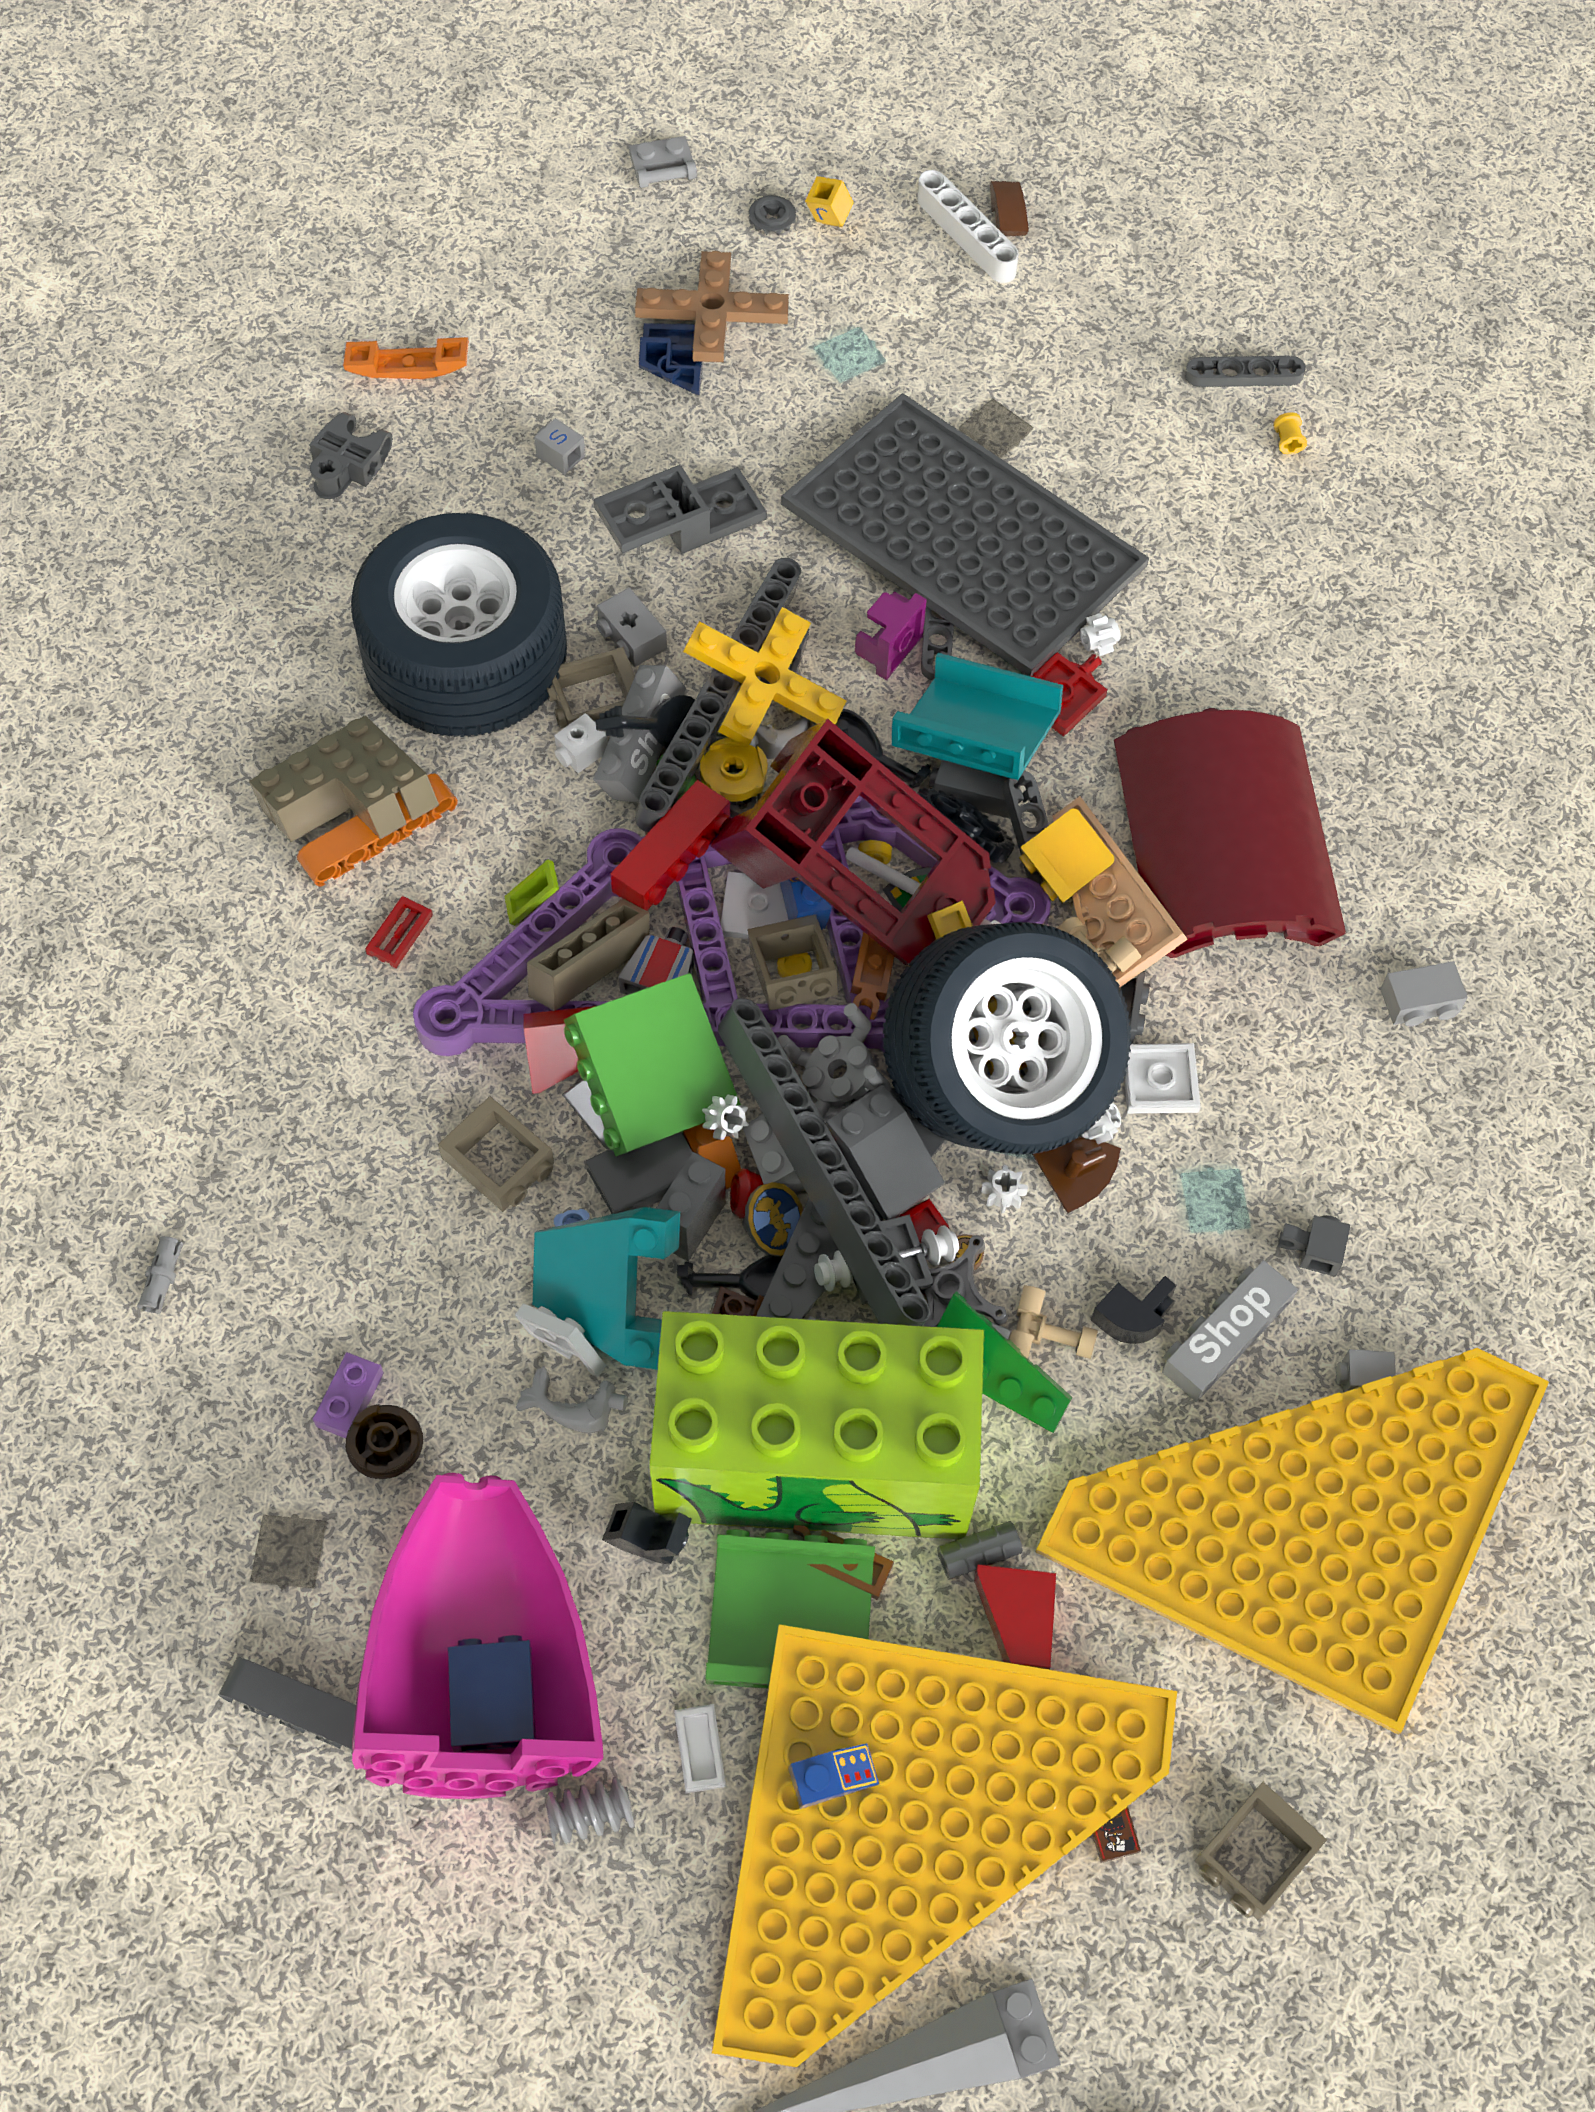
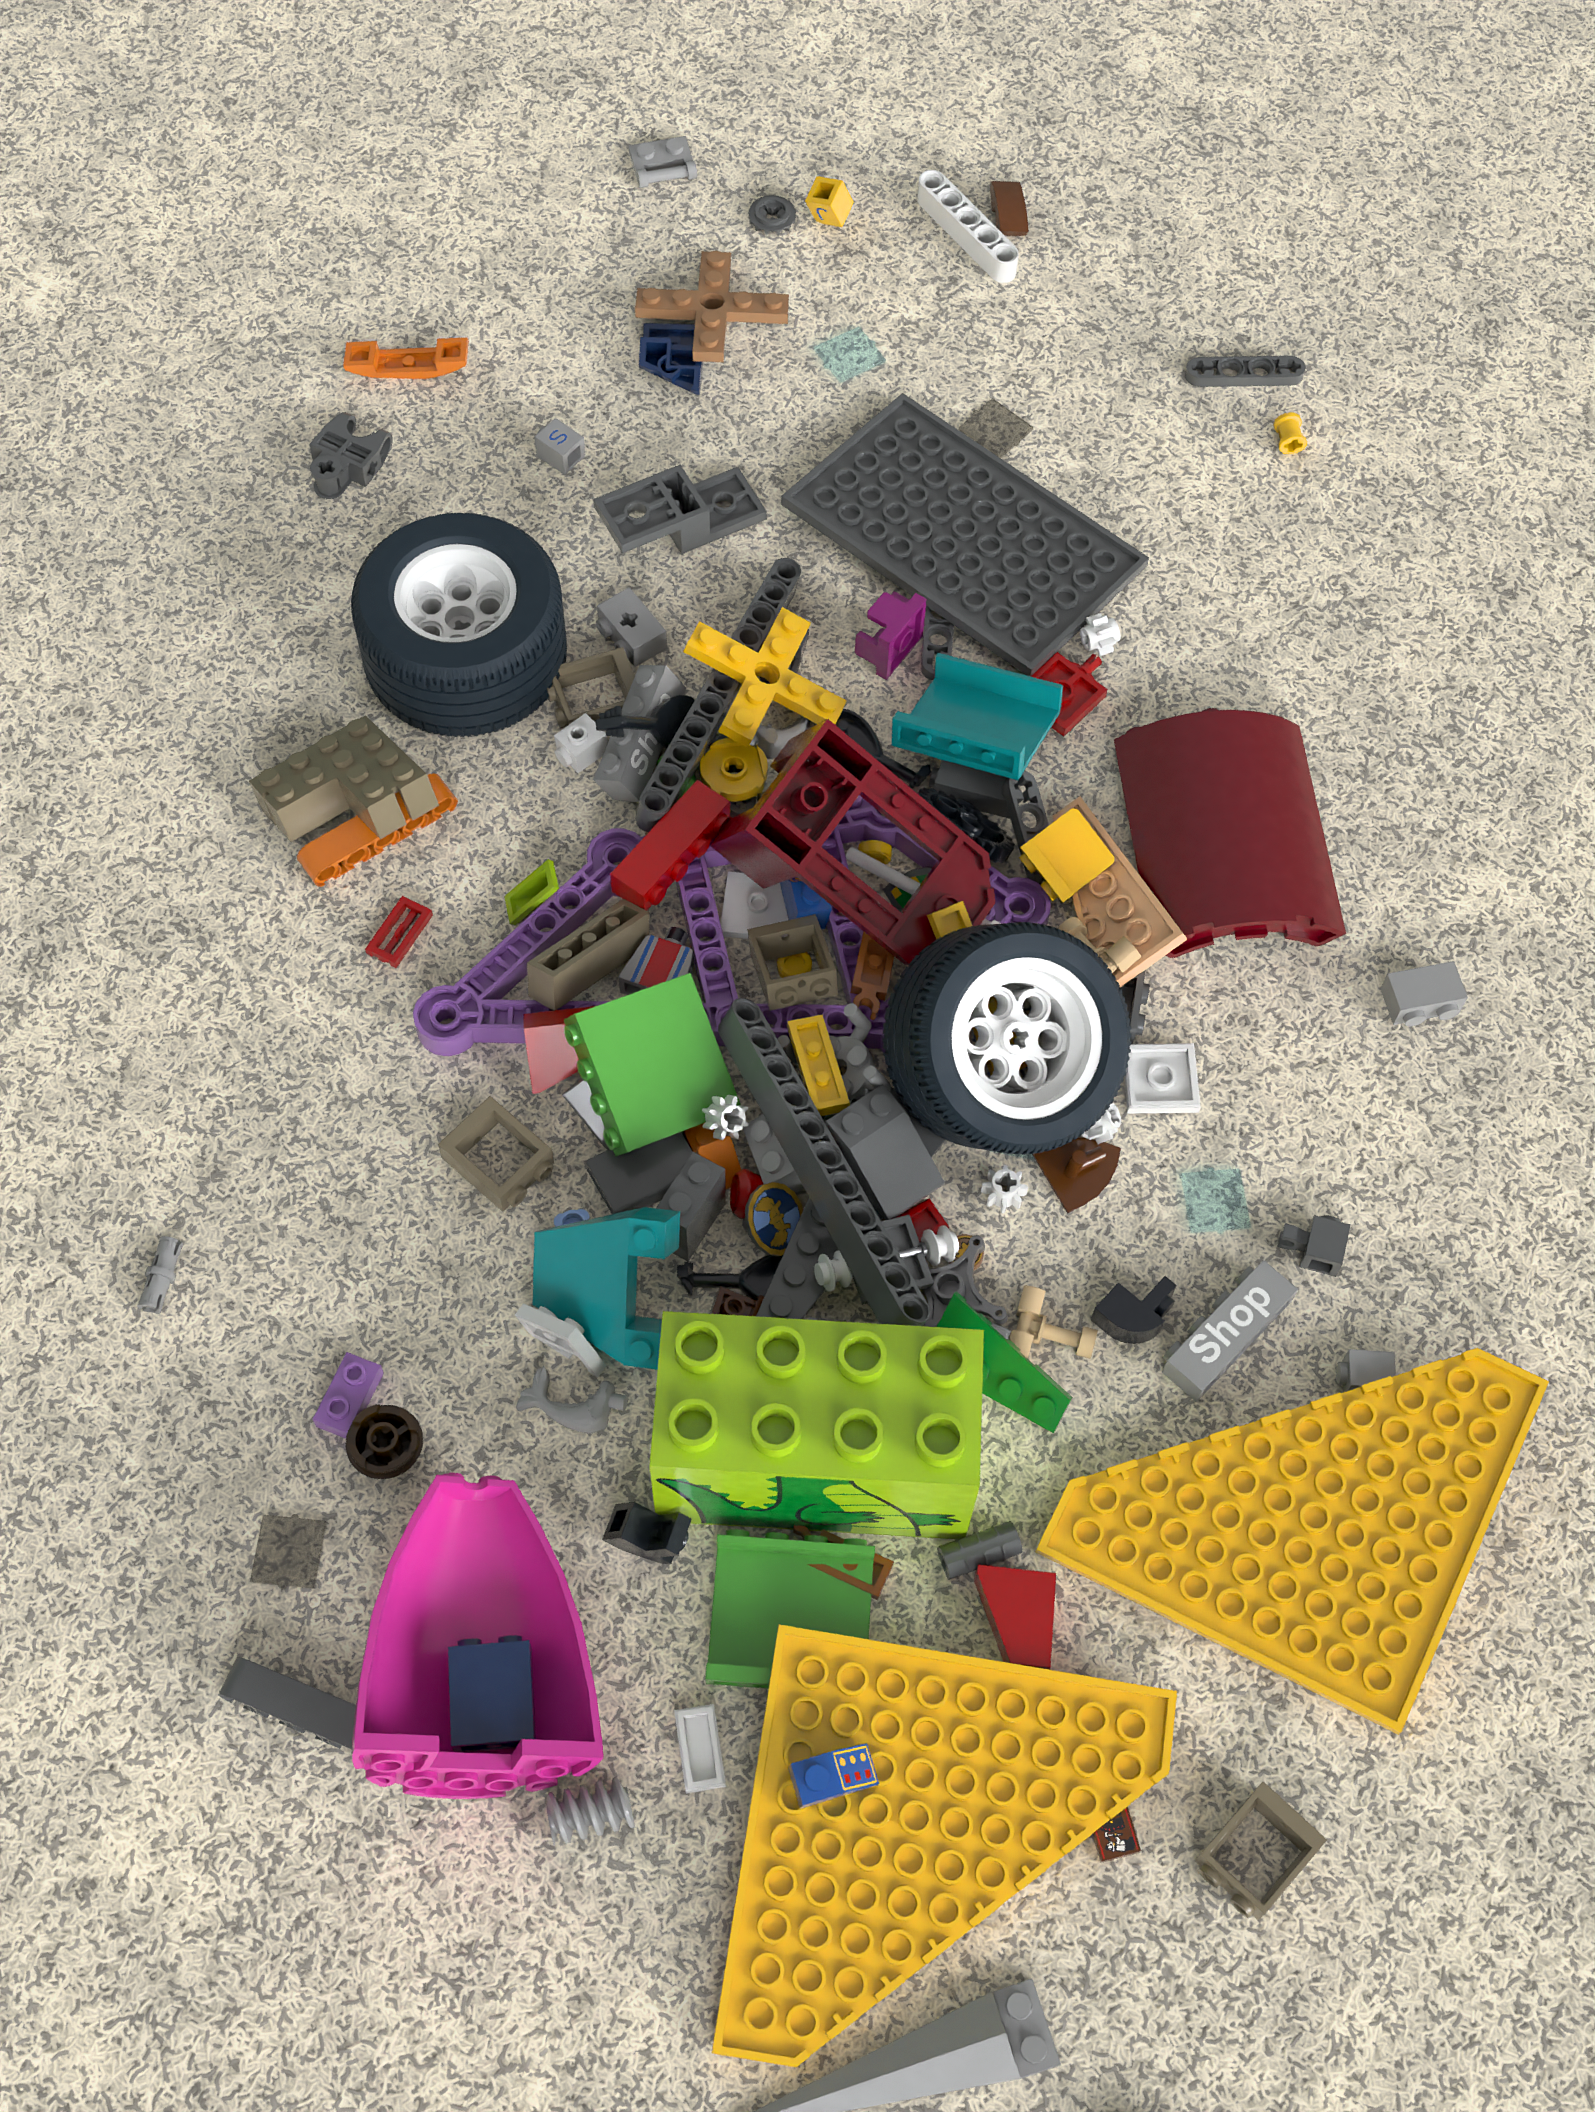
(818, 1064): none -> yellow plate

